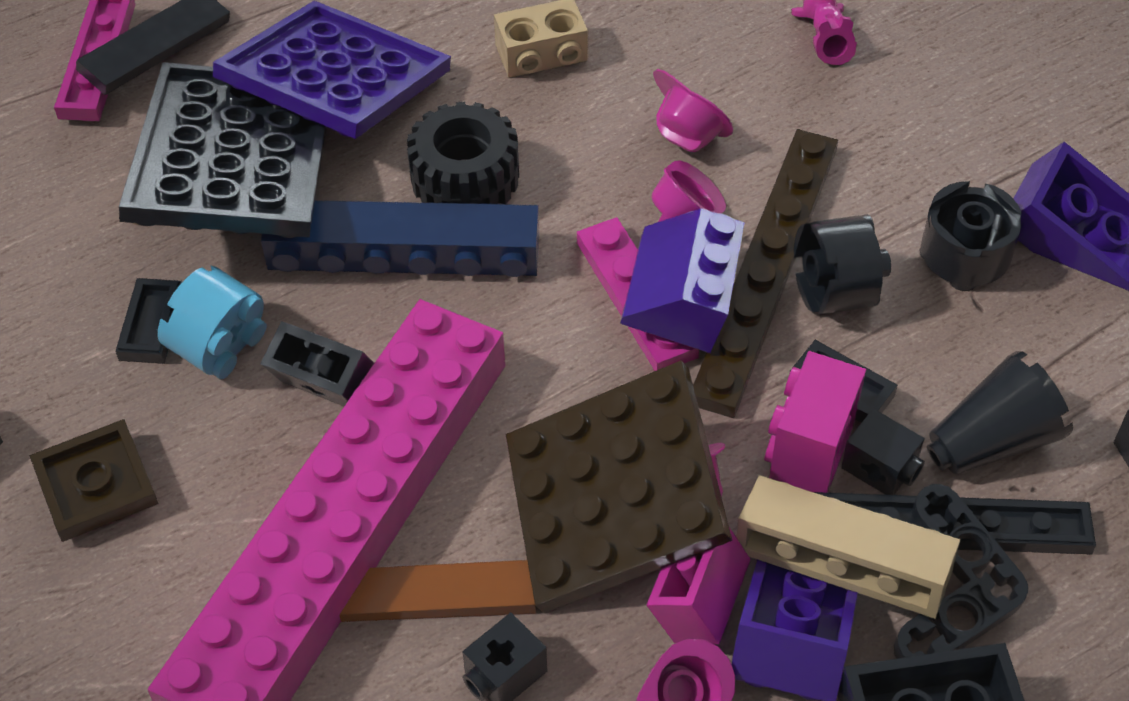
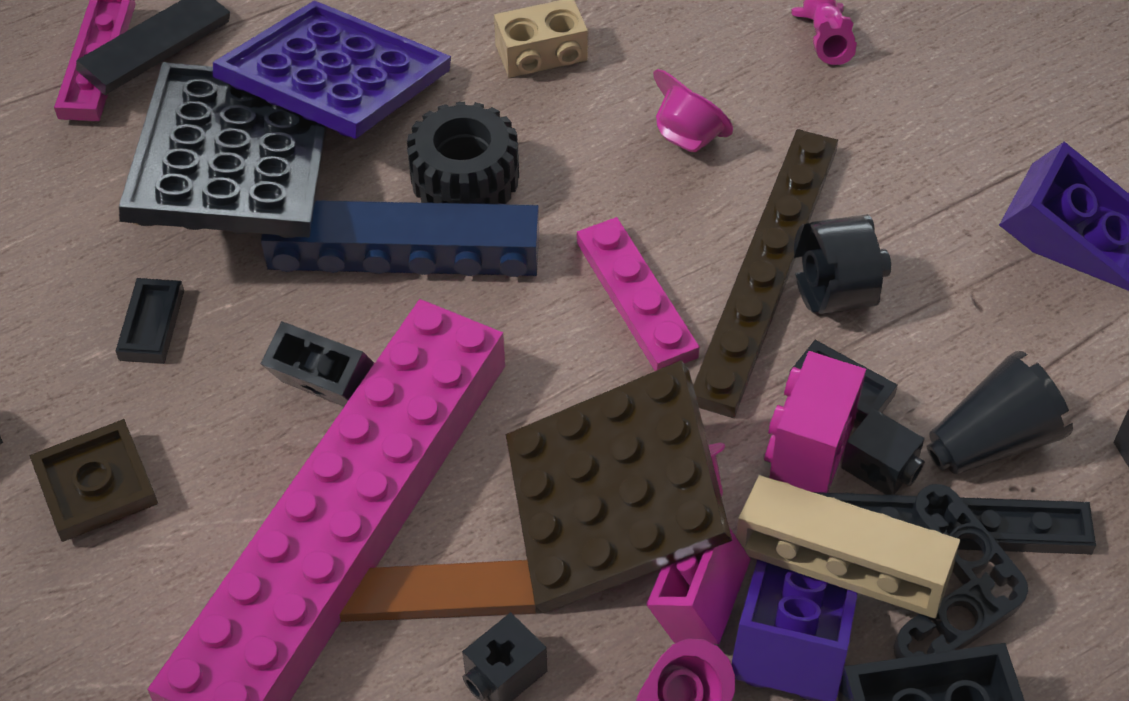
(212, 321): medium azure brick -> none
(684, 278): dark purple slope -> none
(685, 190): dark pink piece -> none
(970, 234): black brick -> none

